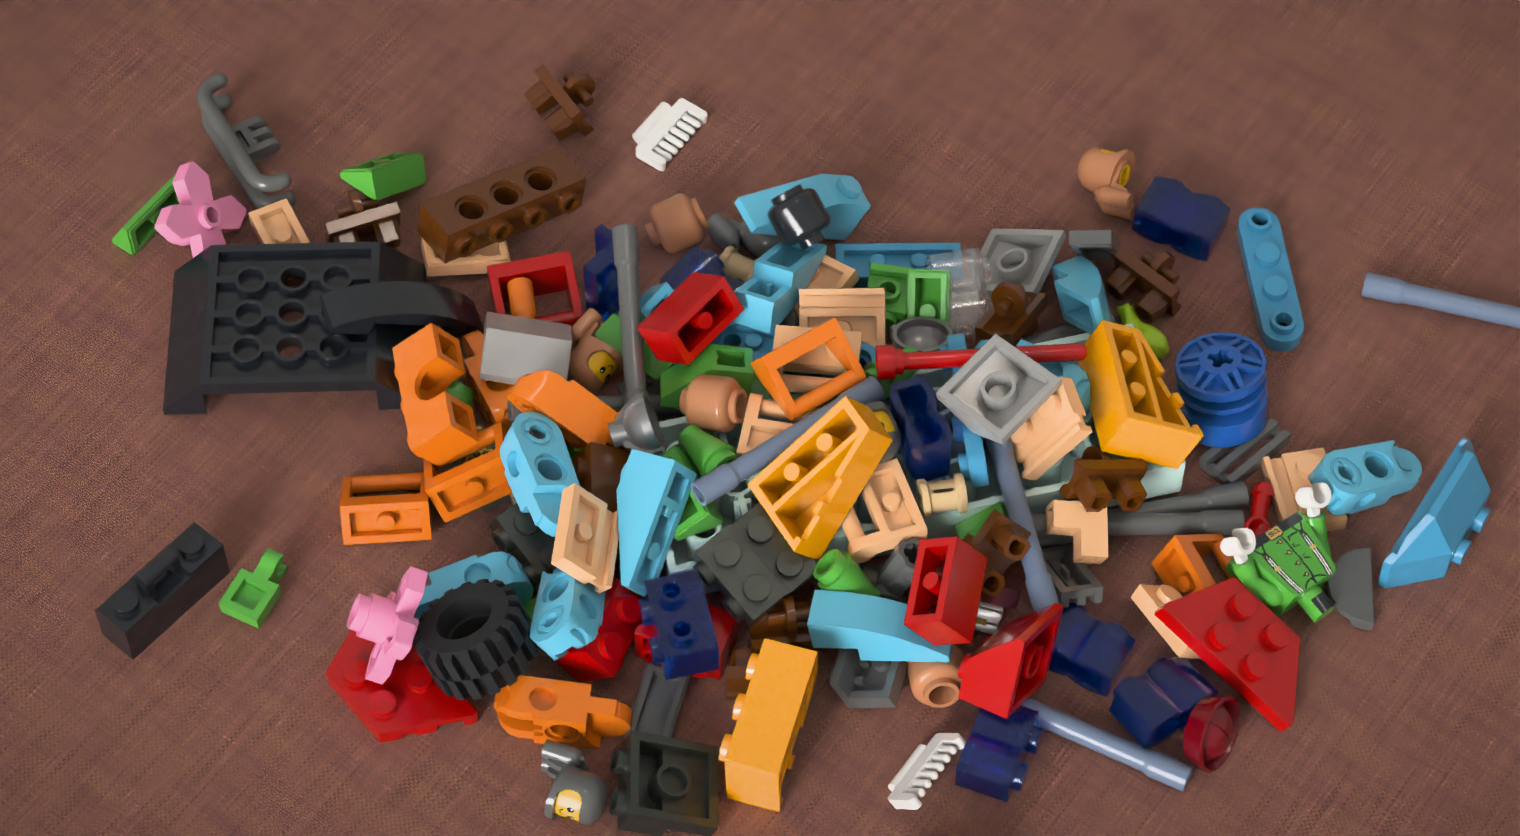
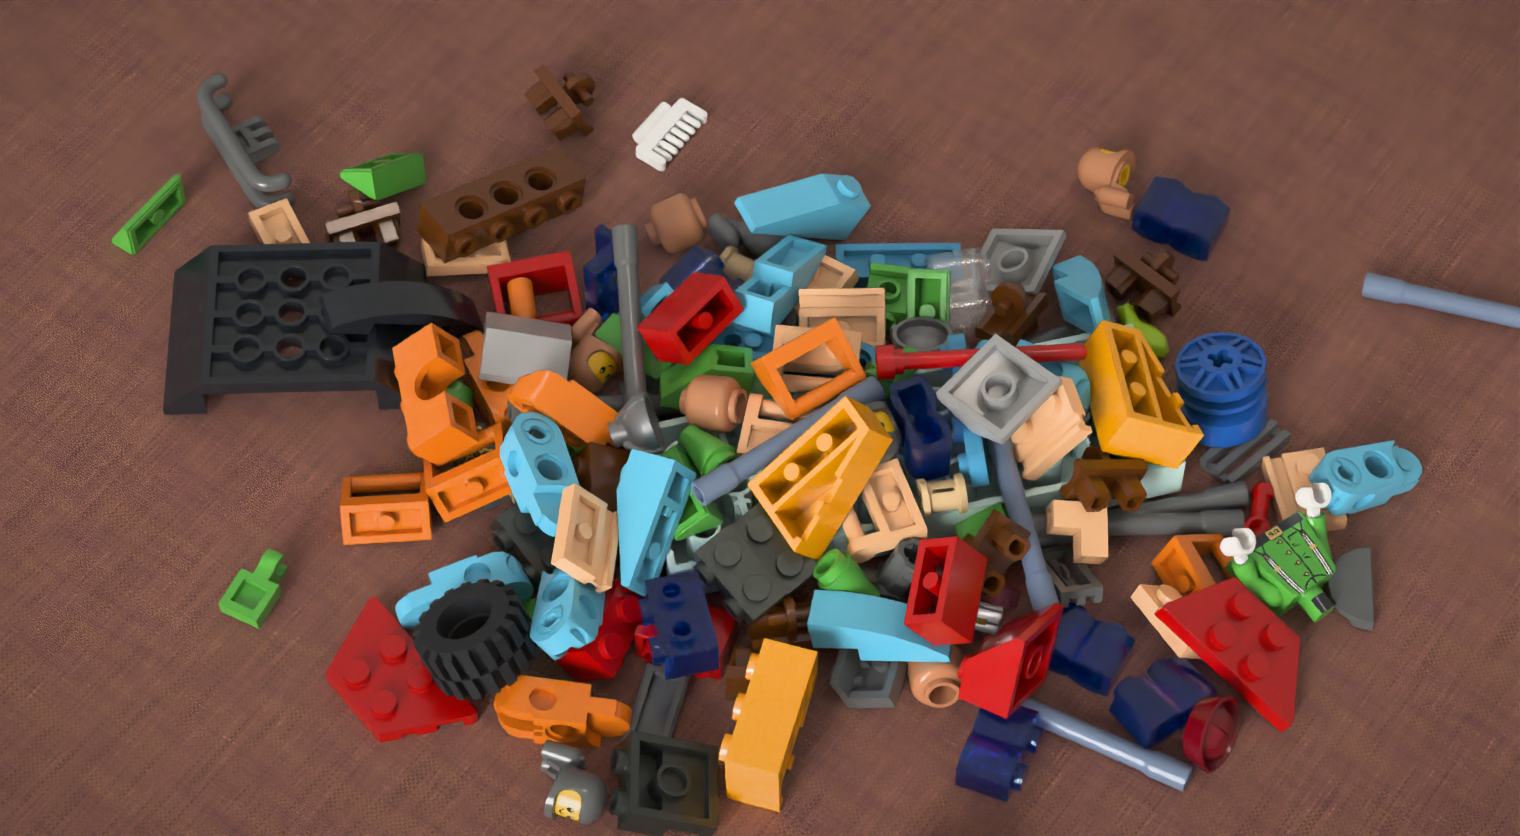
(163, 590): black piece -> none
(198, 217): bright pink plant -> none
(388, 623): bright pink plant -> none
(799, 217): black head -> none
(922, 768): white piece -> none
(1094, 244): dark grey tile -> none
(1270, 279): dark azure plate -> none
(1441, 523): dark azure wedge -> none

